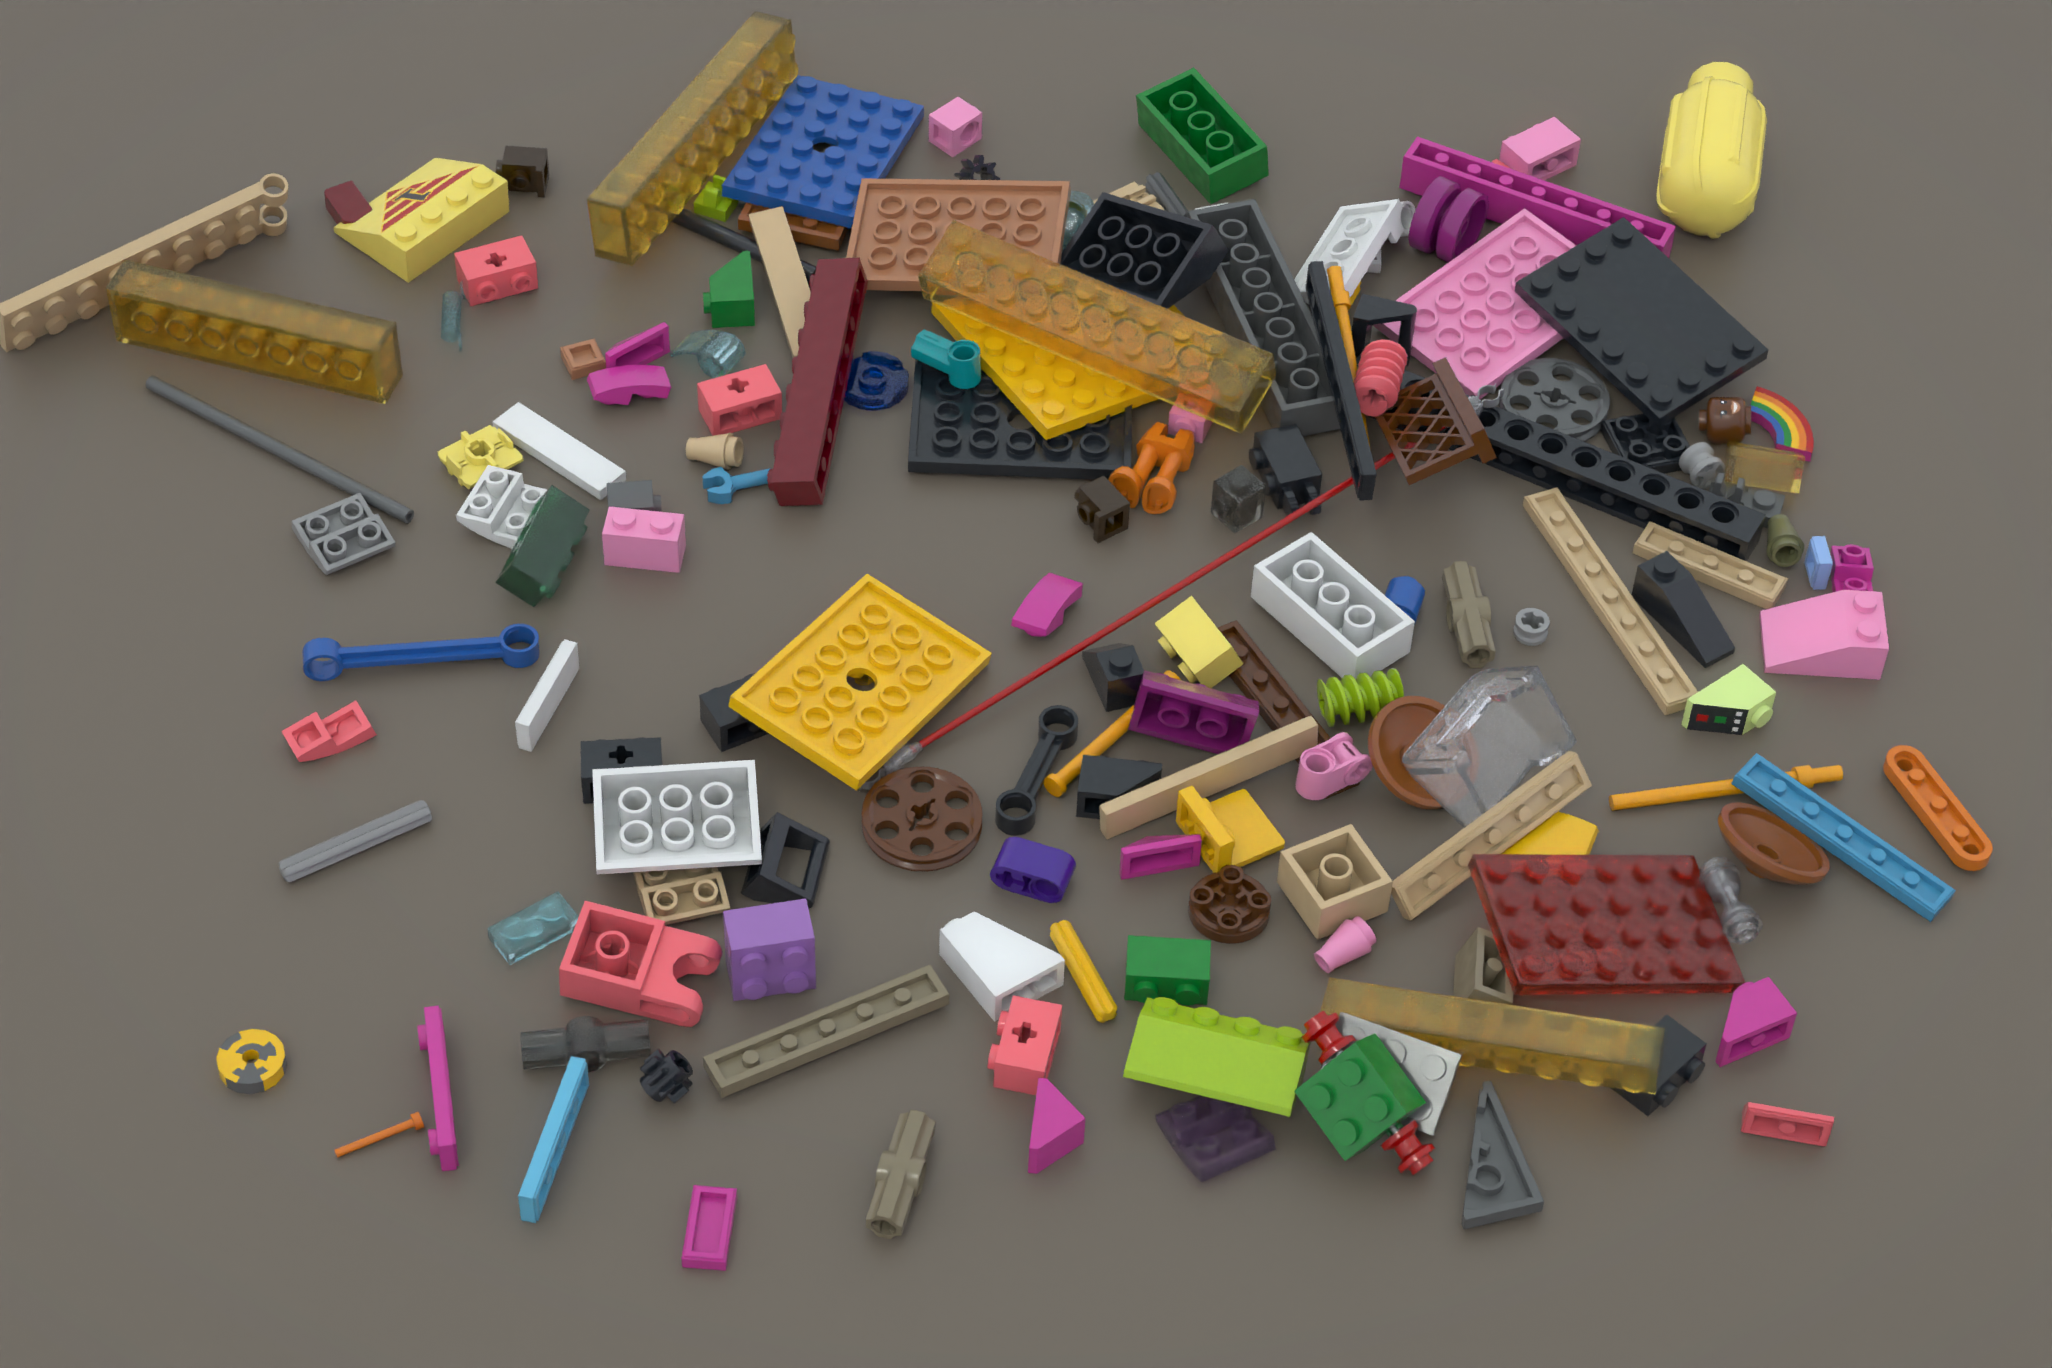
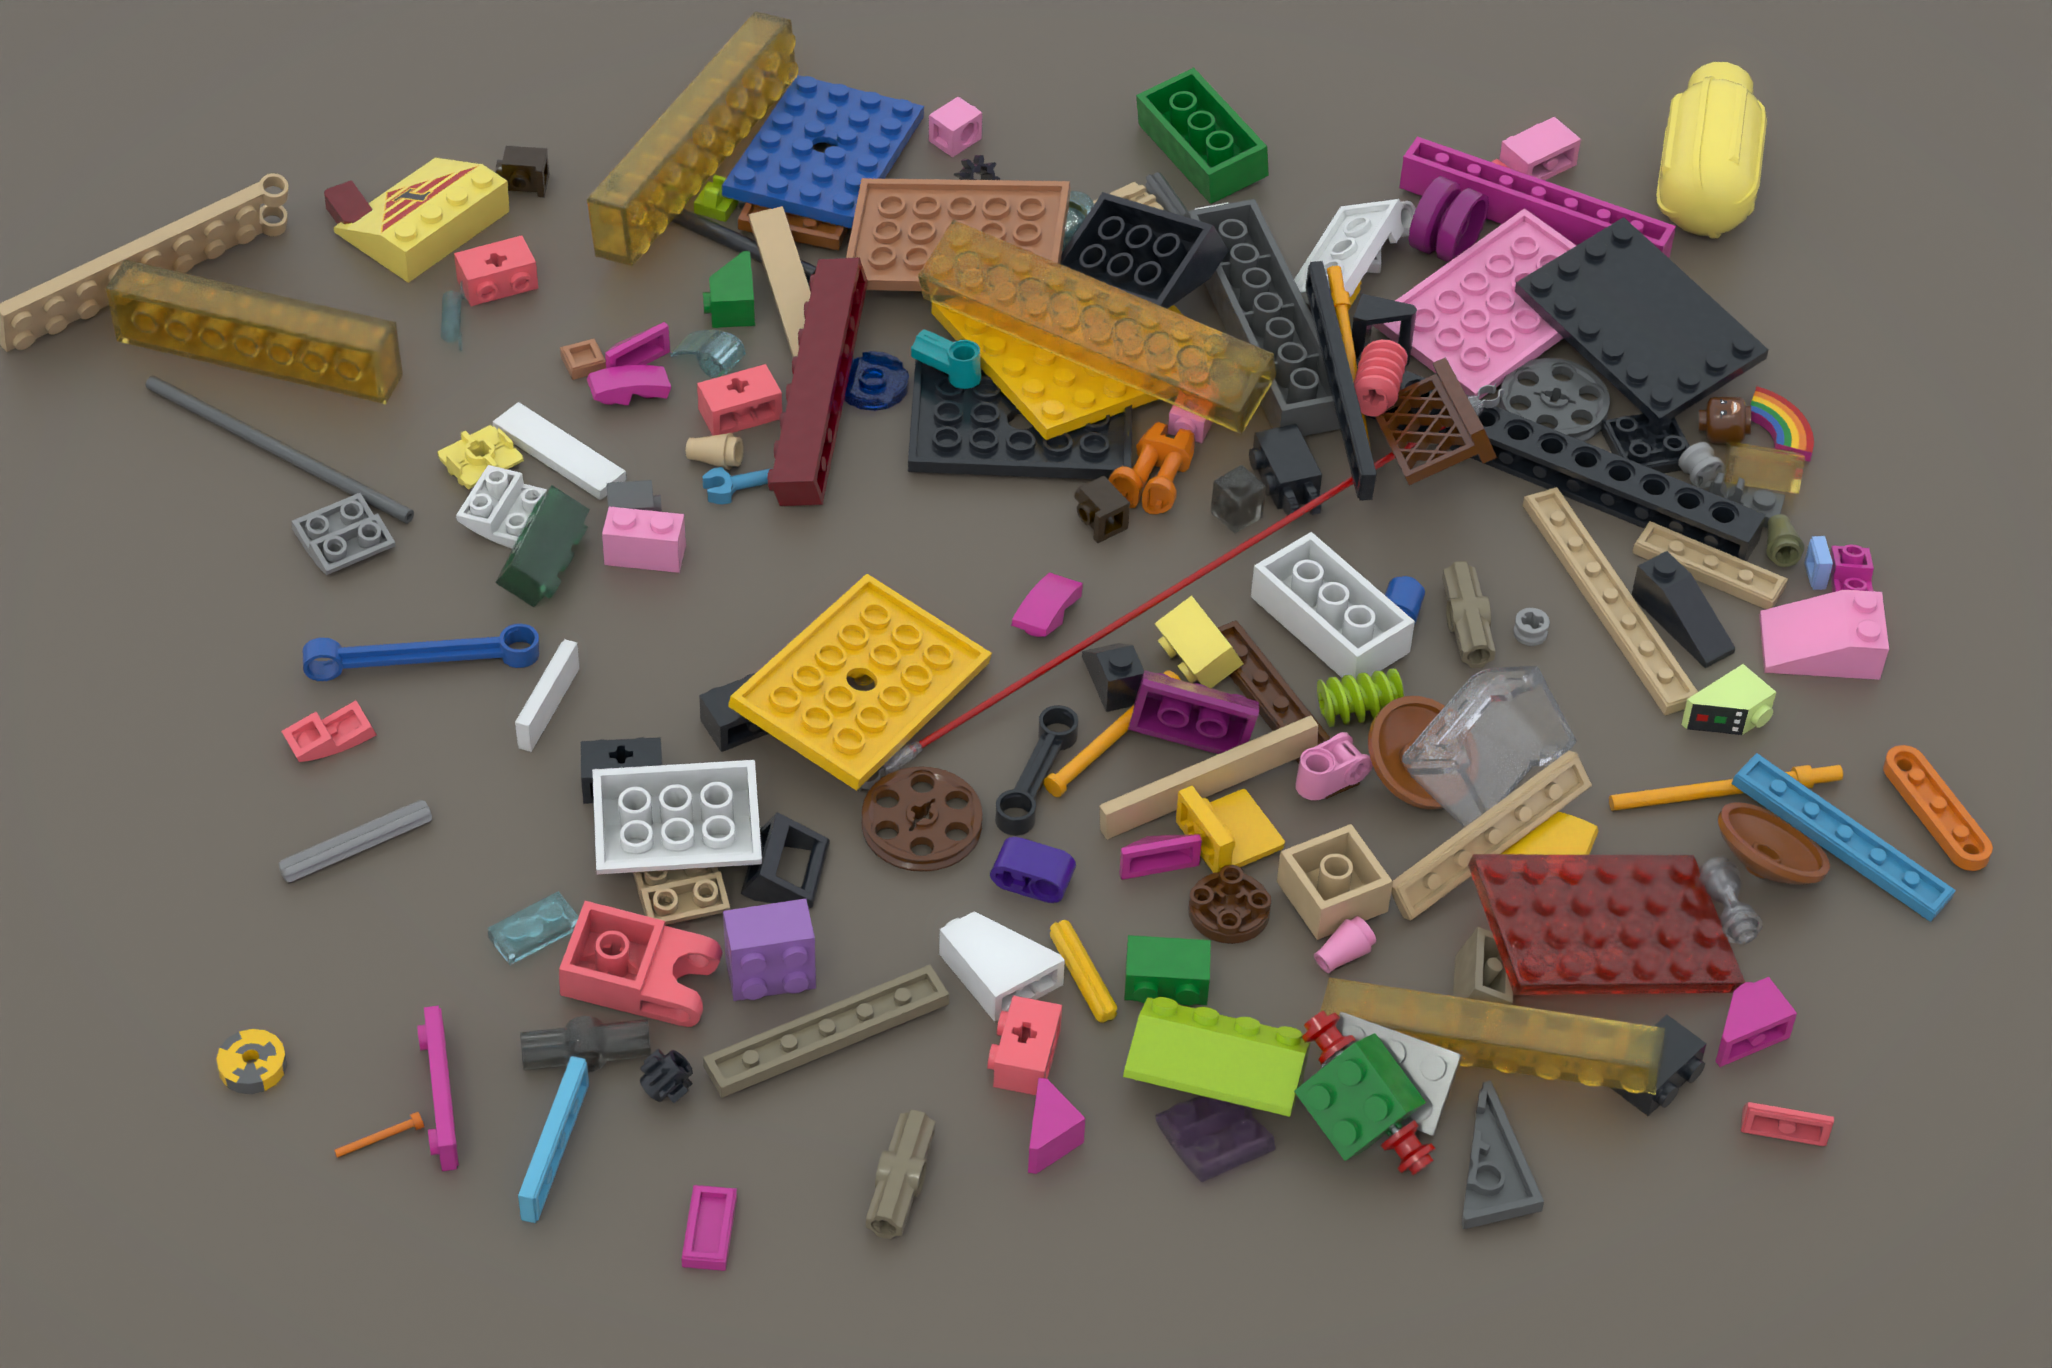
(1109, 778): black slope -> none

